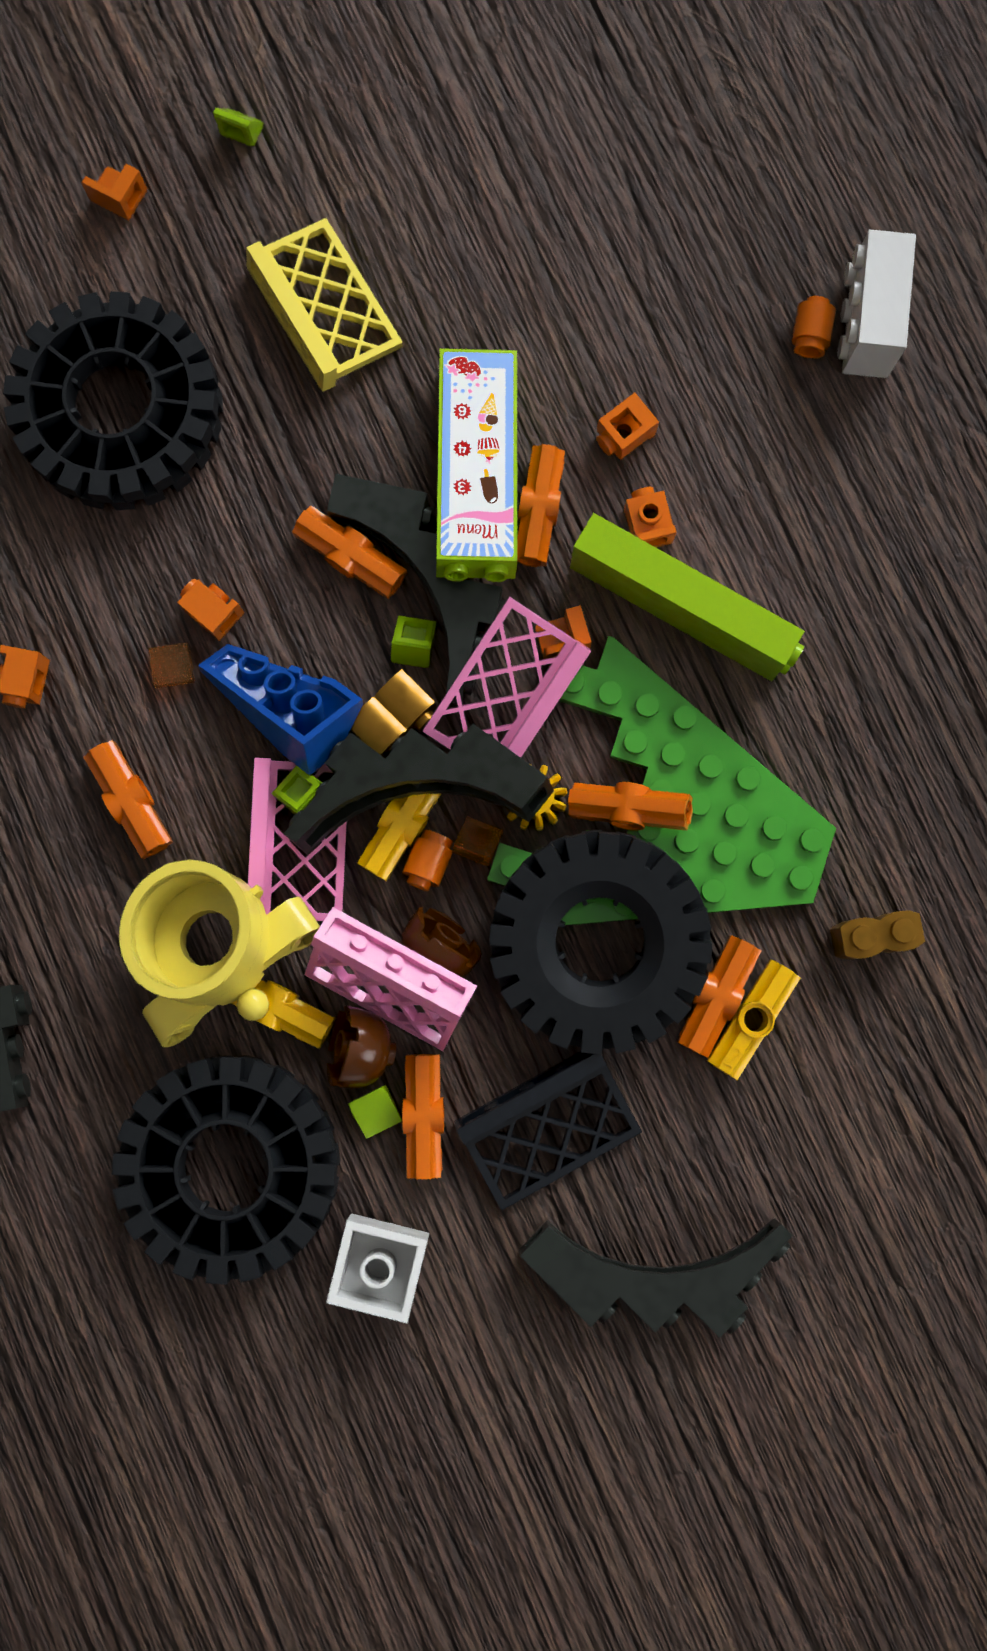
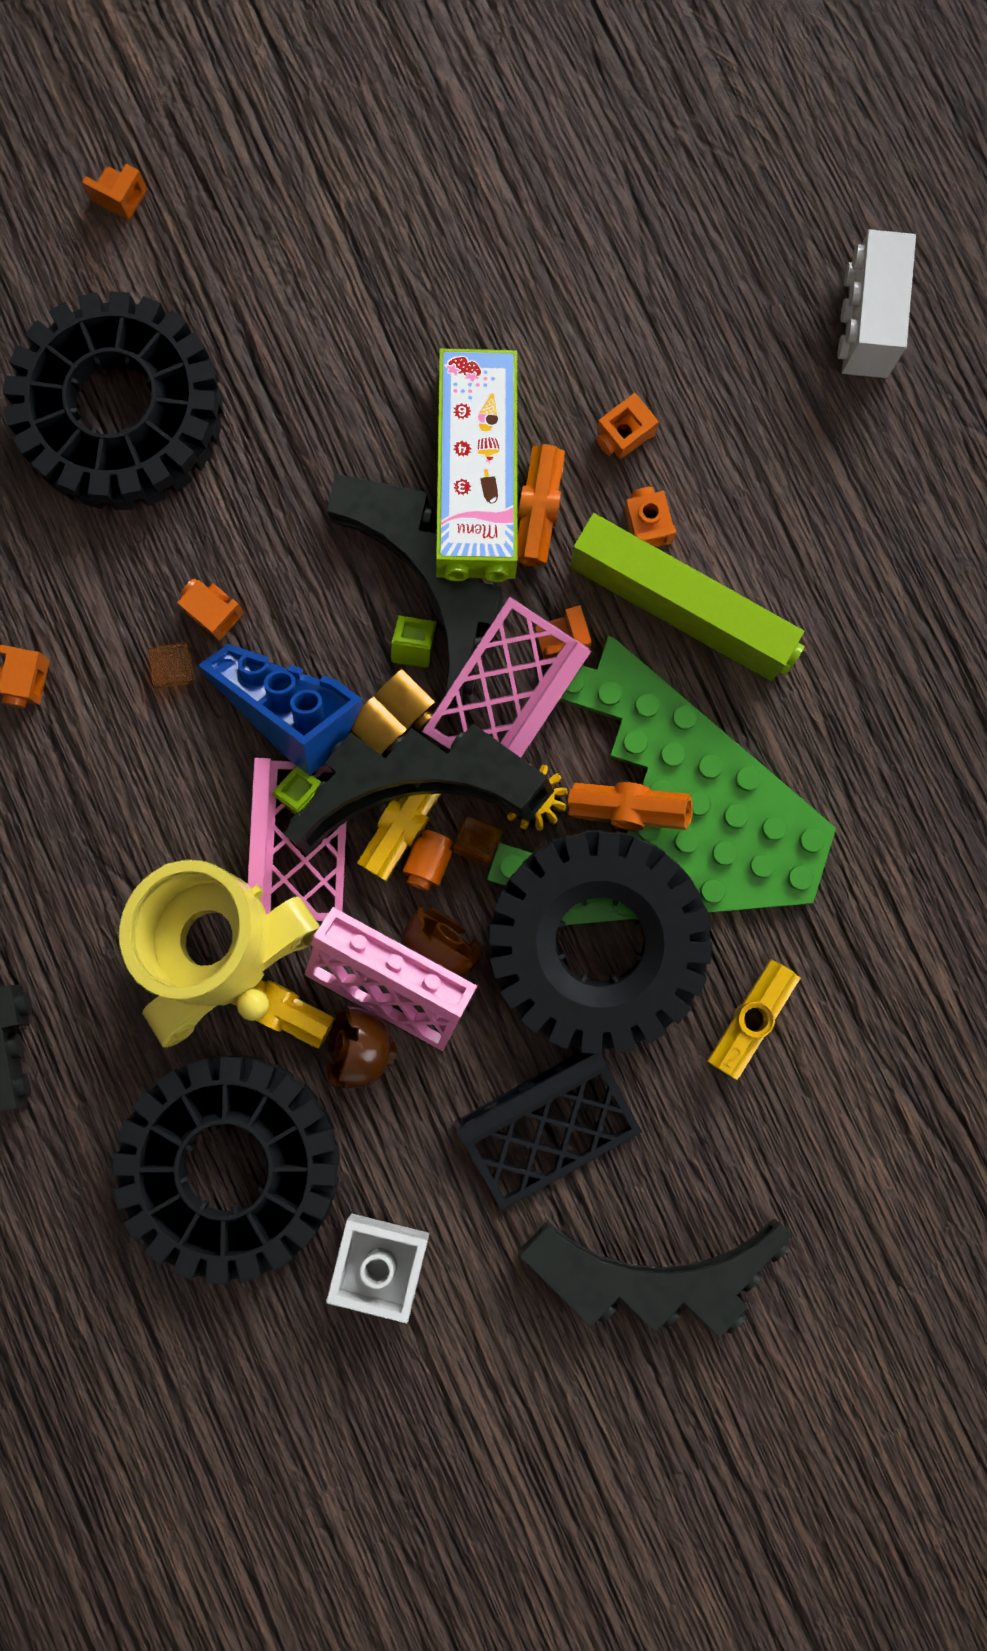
(128, 799): orange piece -> none
(238, 125): lime slope -> none
(291, 308): light yellow fence -> none
(349, 552): orange piece -> none
(375, 1111): lime slope -> none
(423, 1116): orange piece -> none
(719, 996): orange piece -> none
(813, 327): orange brick -> none
(870, 936): pearl gold brick -> none

